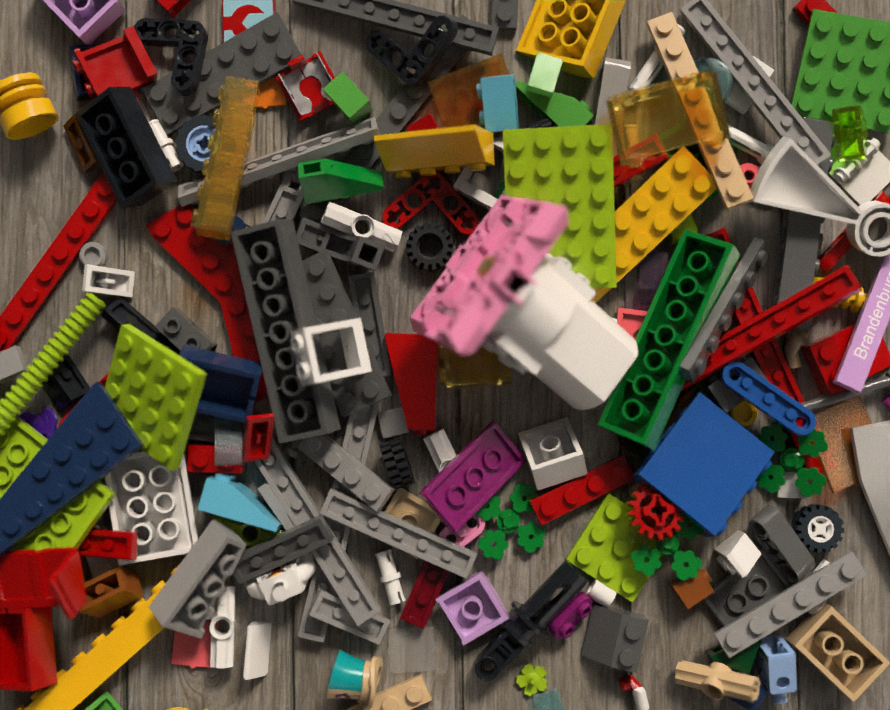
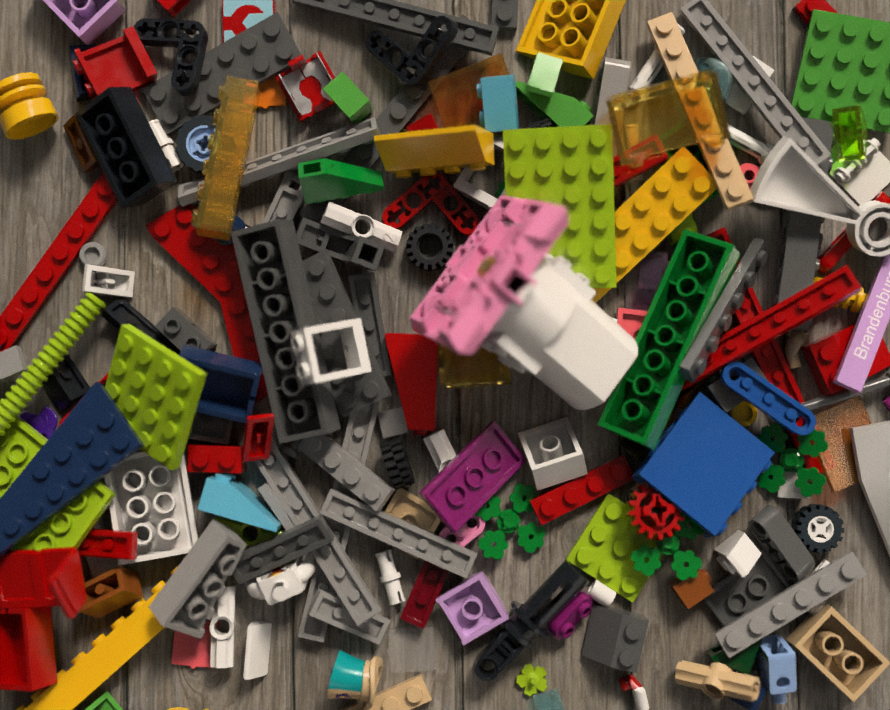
(228, 442): clear light blue slope -> none

